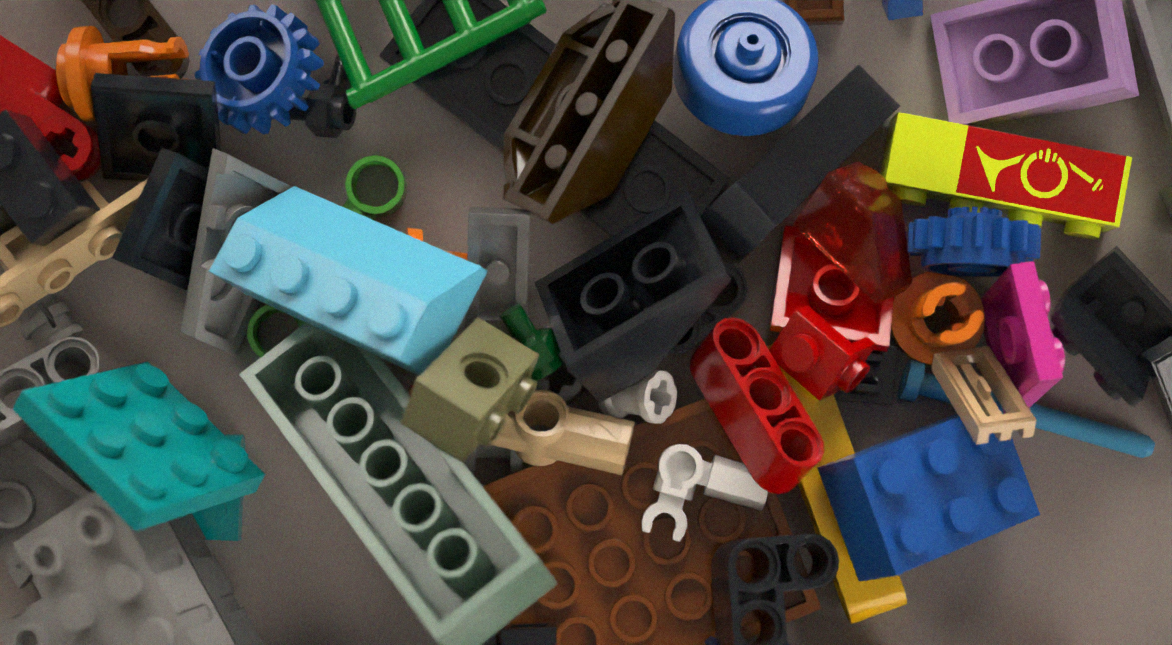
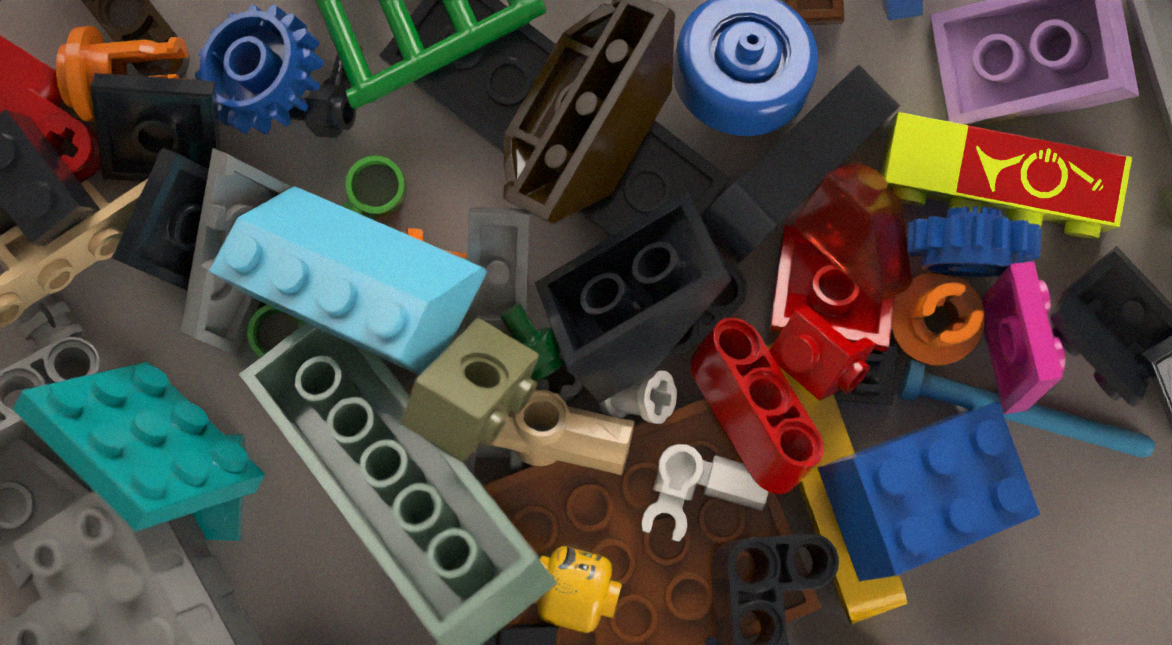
(581, 592): none -> yellow head
(973, 398): tan tile -> none

